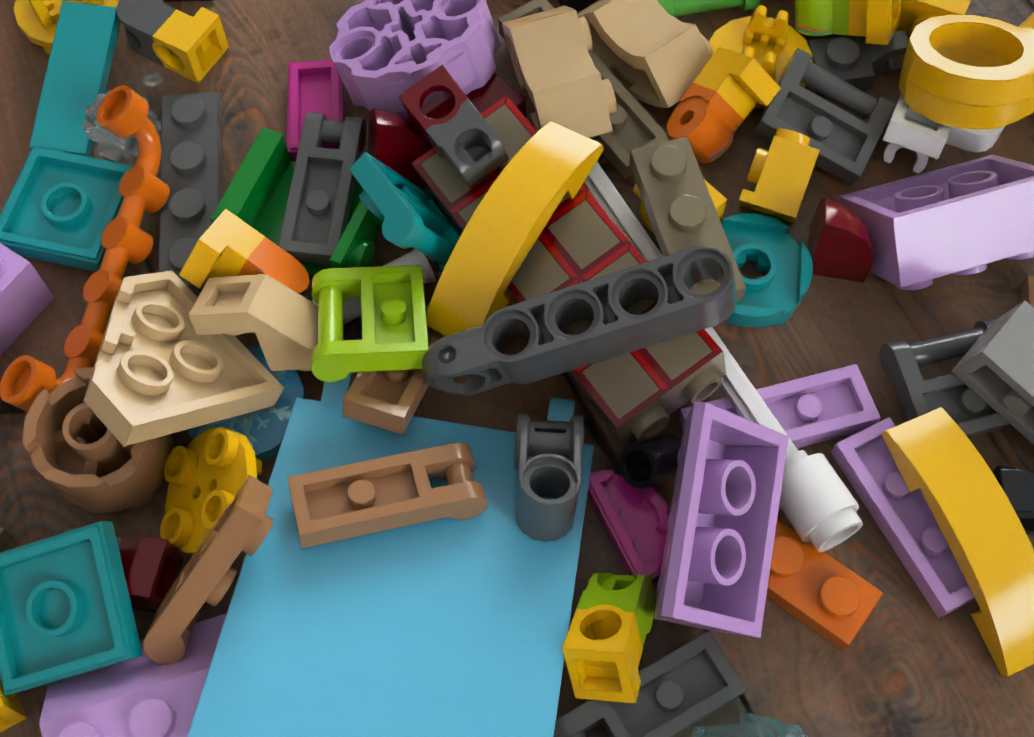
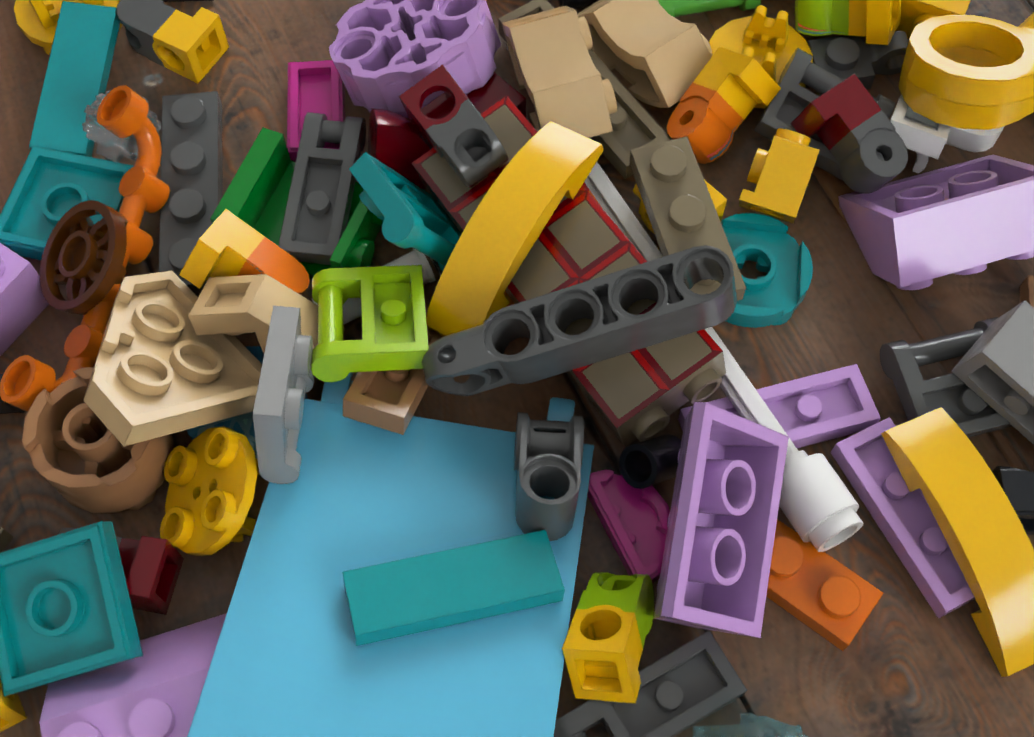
(84, 257): none -> reddish brown wheel
(209, 571): medium nougat plate -> none
(281, 396): none -> light grey plate
(385, 494): medium nougat plate -> none
(452, 587): none -> teal tile
(839, 243): dark red brick -> none
(856, 135): none -> leg

